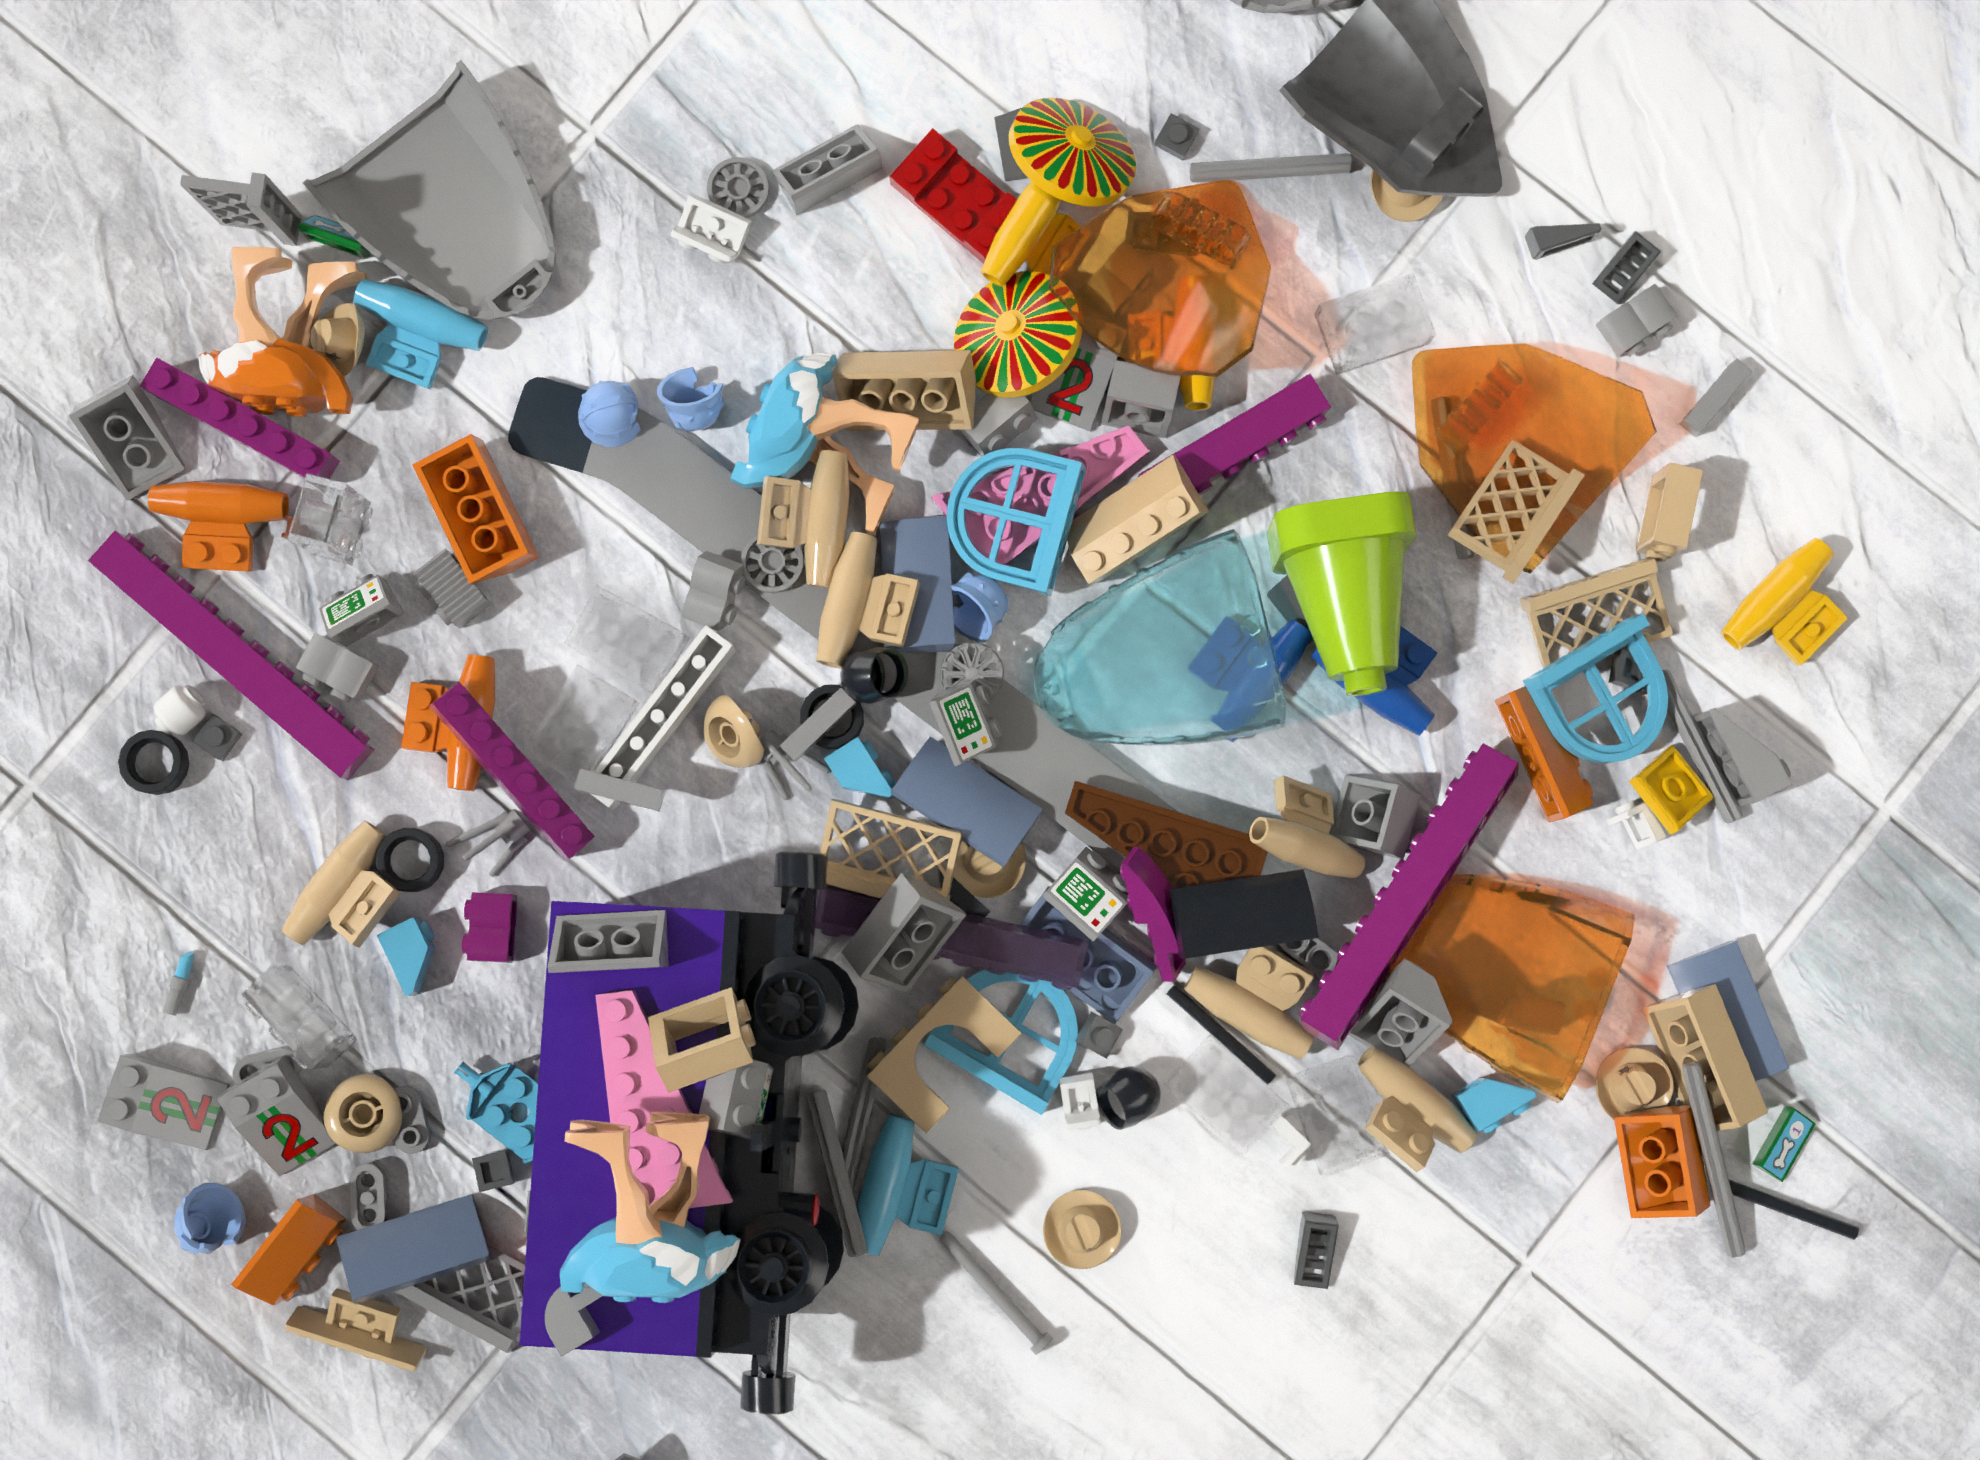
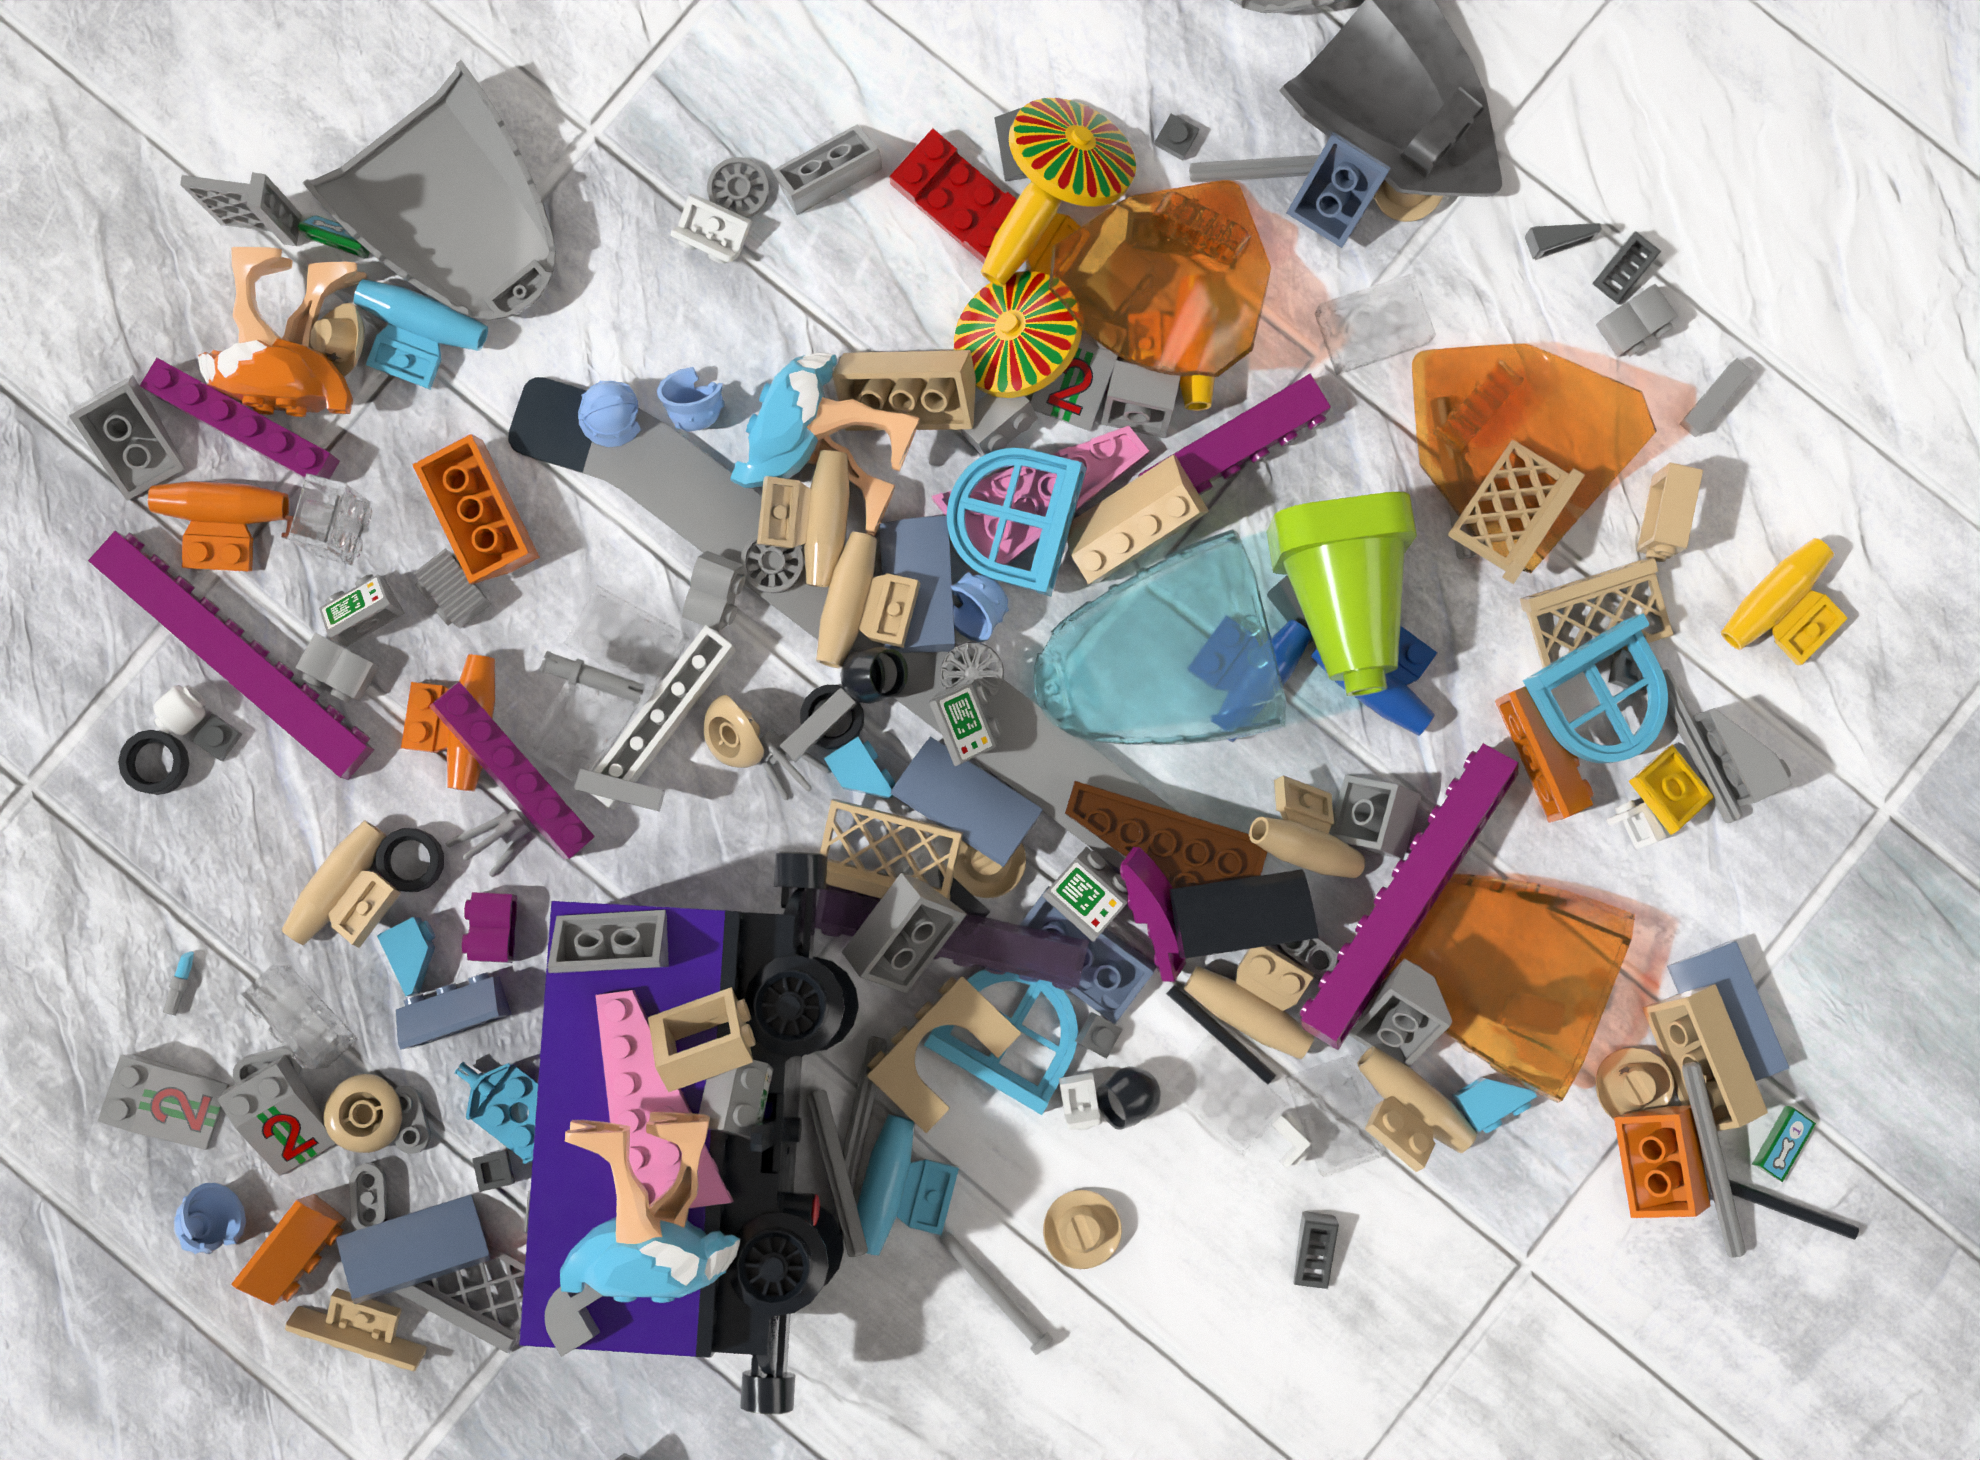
(451, 1011): none -> sand blue slope
(592, 677): none -> light grey pin
(1338, 190): none -> sand blue slope

